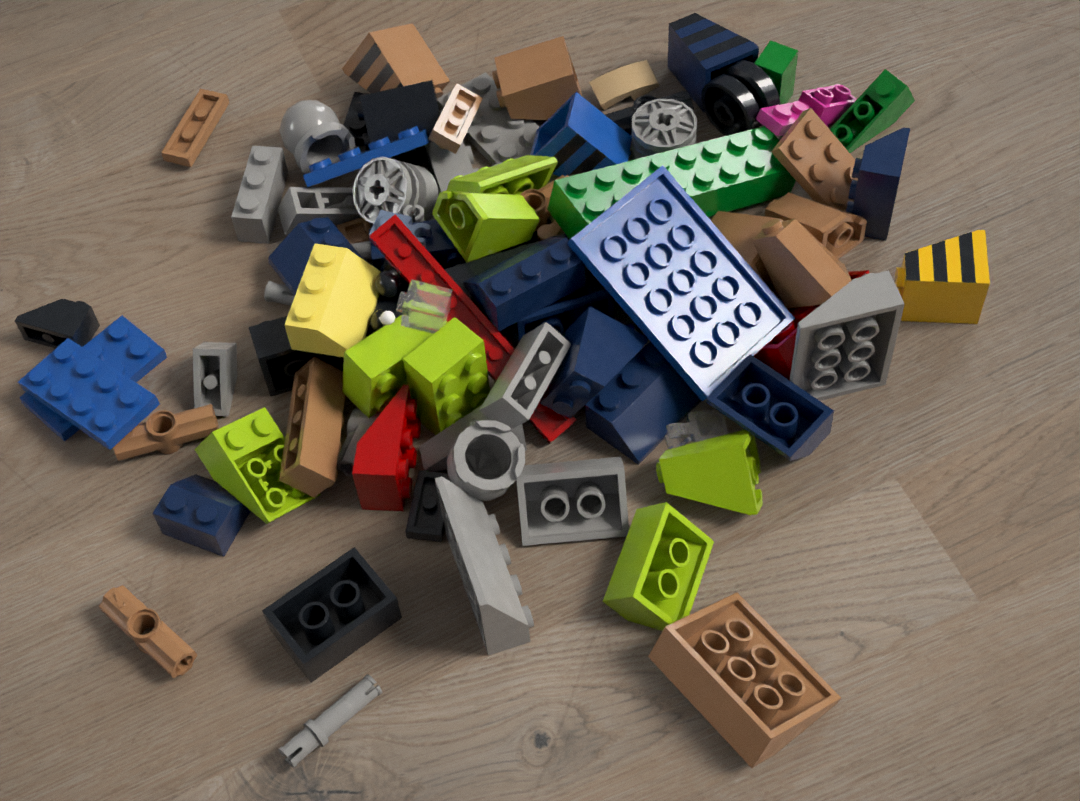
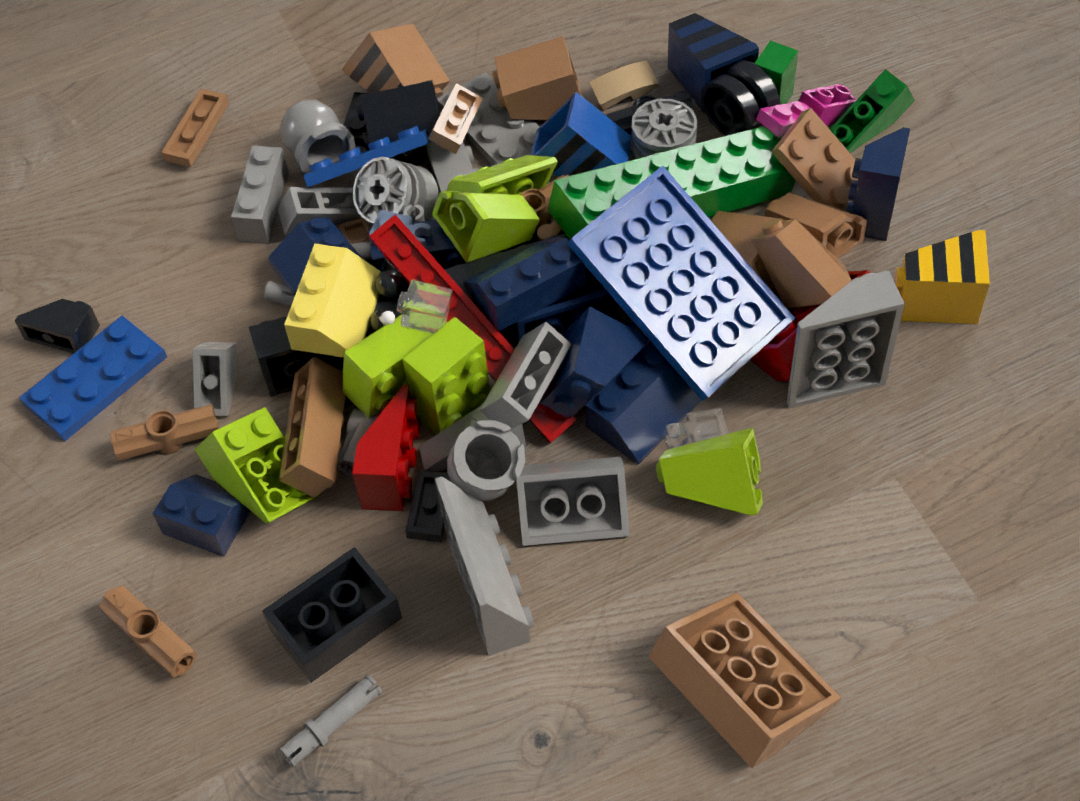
(89, 393): blue plate -> none
(658, 568): lime slope -> none
(773, 409): dark blue slope -> none

